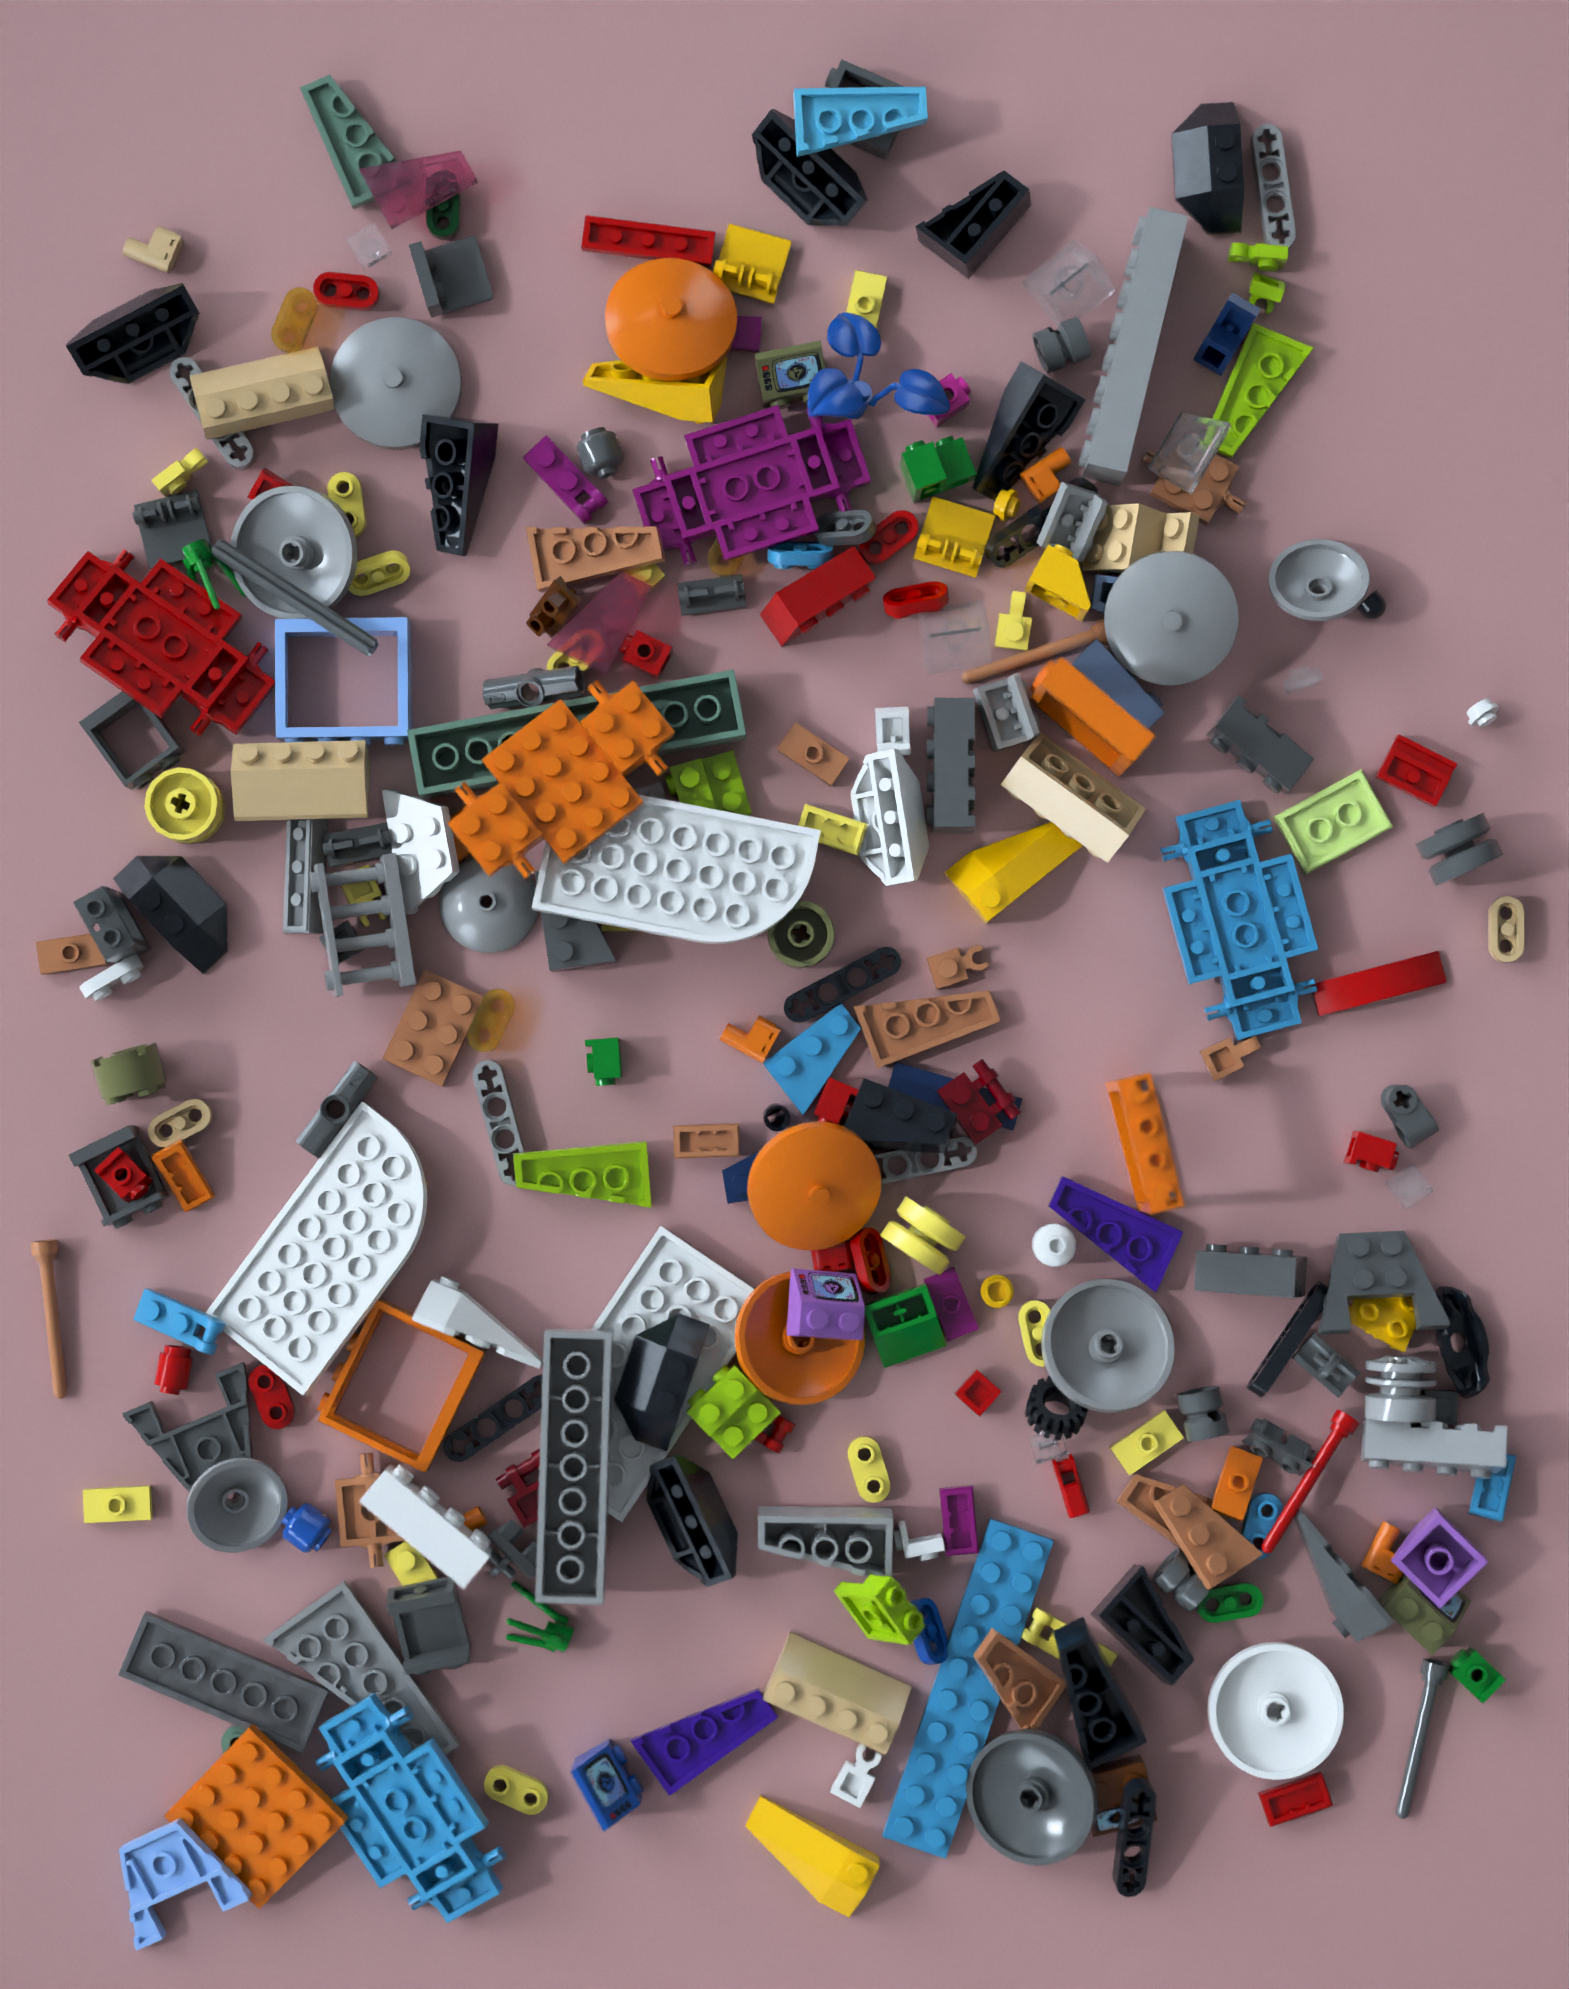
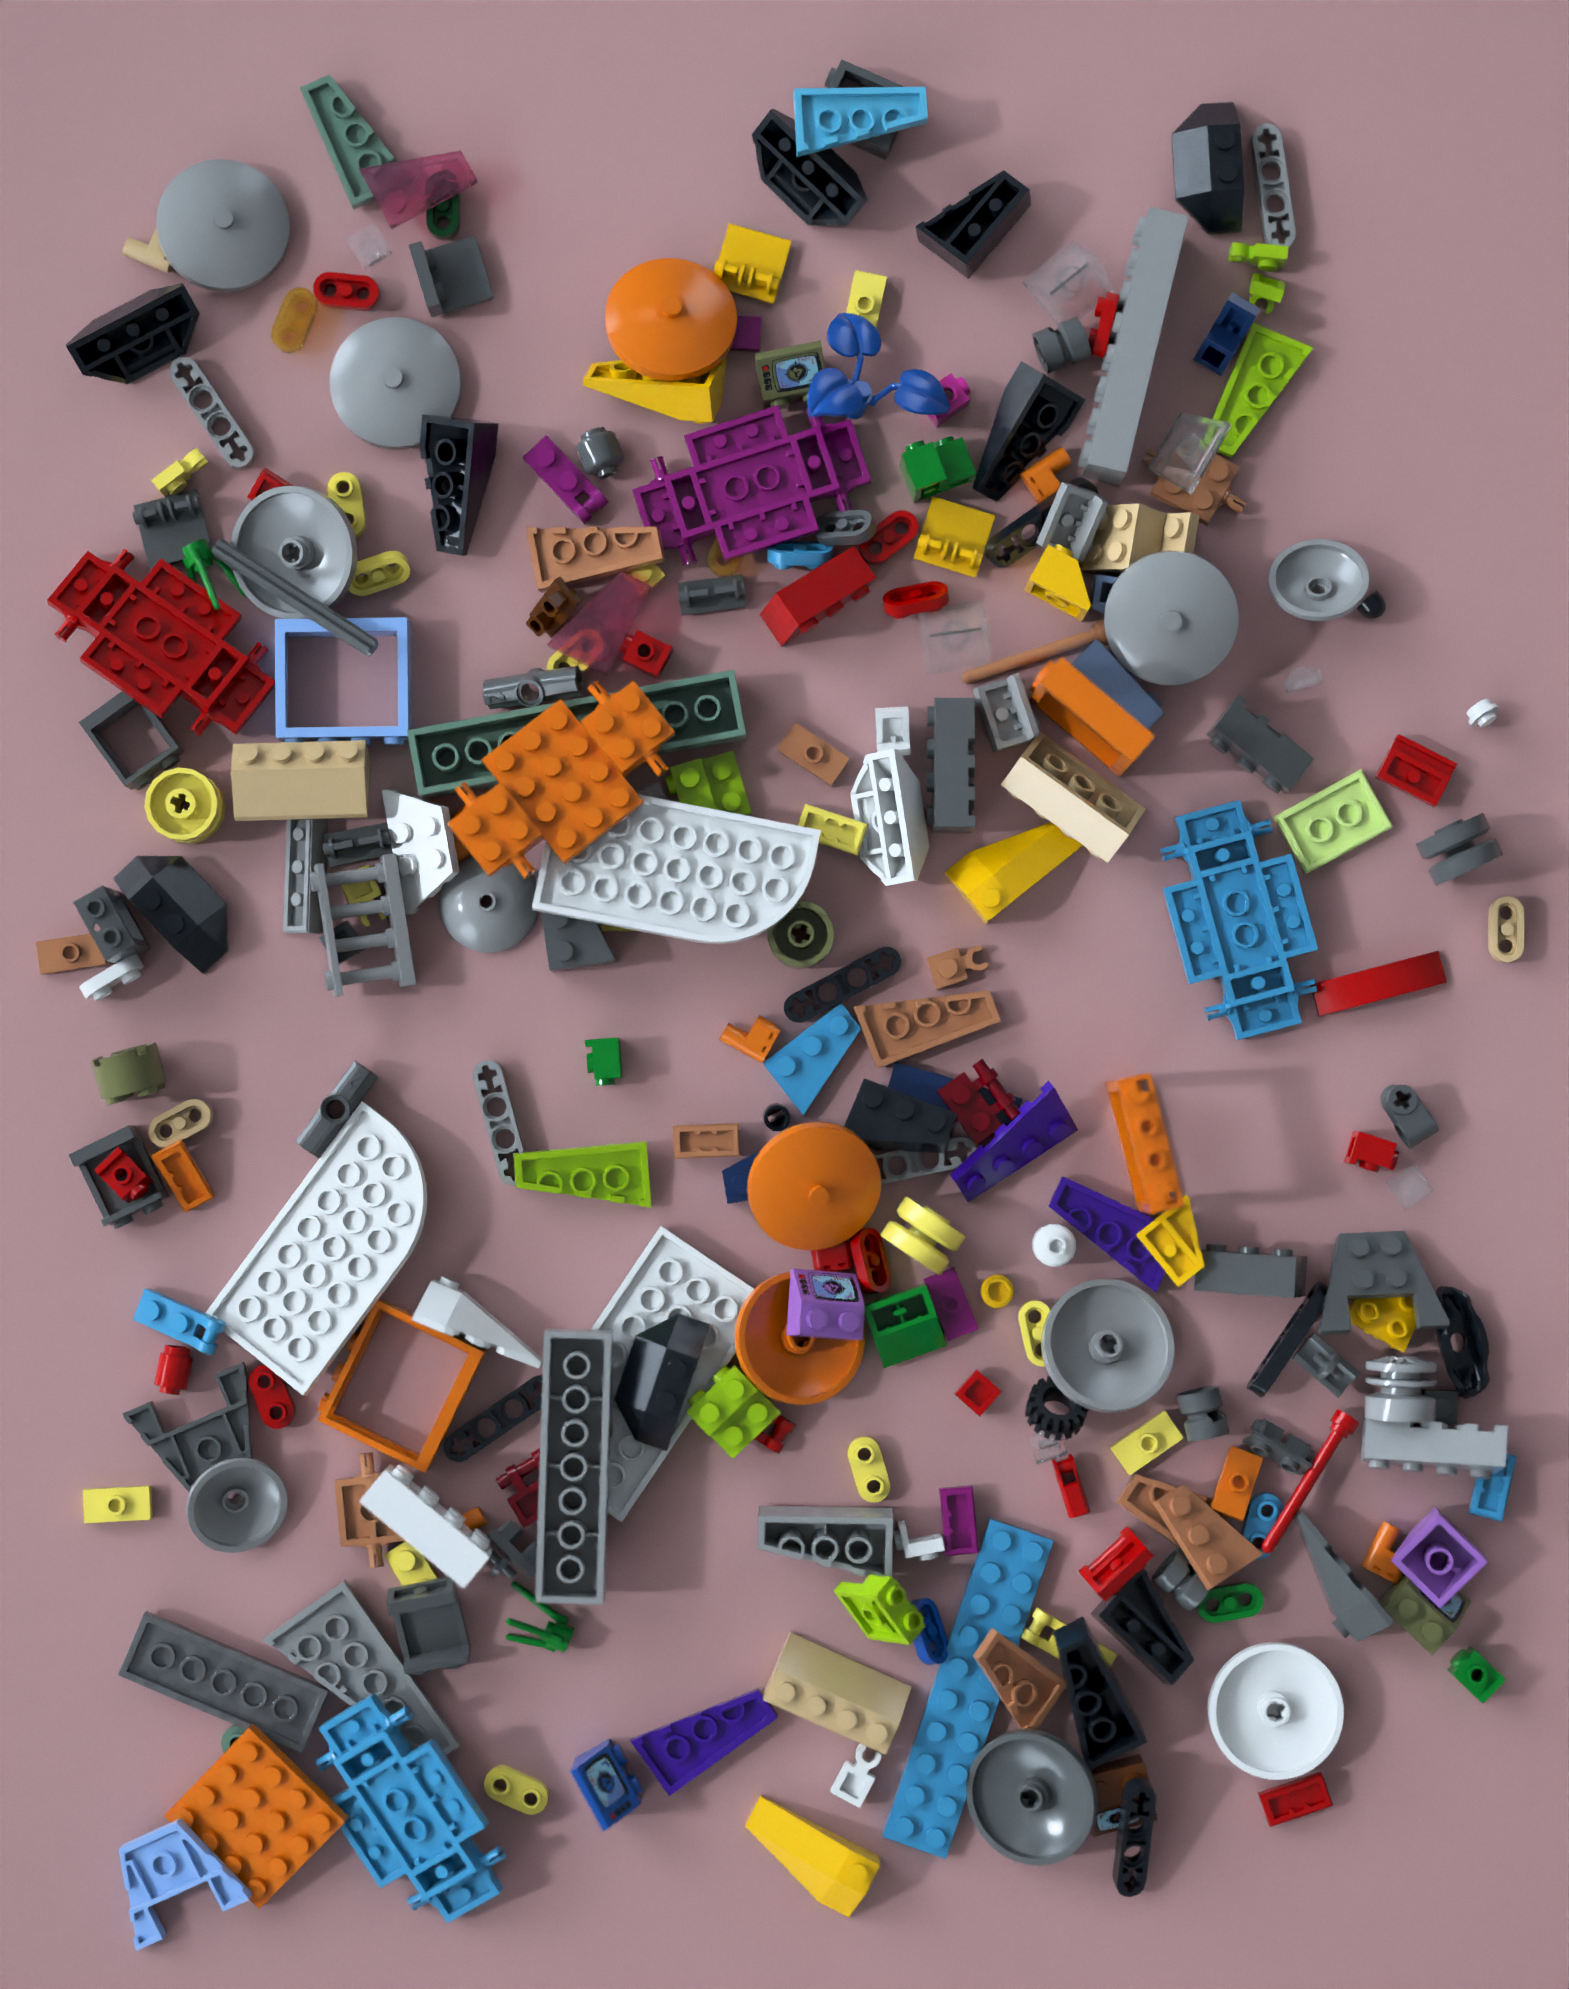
(45, 1253): nougat piece -> none
(223, 225): none -> light grey dish
(262, 392): tan slope -> none
(306, 1528): blue head -> none
(433, 1028): nougat plate -> none
(491, 1020): clear yellow plate -> none
(647, 240): red plate -> none
(693, 1519): black wedge -> none
(835, 1102): red brick -> none
(1007, 504): yellow plate -> none
(1013, 628): light yellow plate -> none
(1028, 1136): none -> dark purple wing
(1106, 310): none -> red plate
(1117, 1564): none -> red plate
(1174, 1242): none -> yellow wing
(1225, 1057): nougat plate -> none
(1433, 1674): dark grey piece -> none

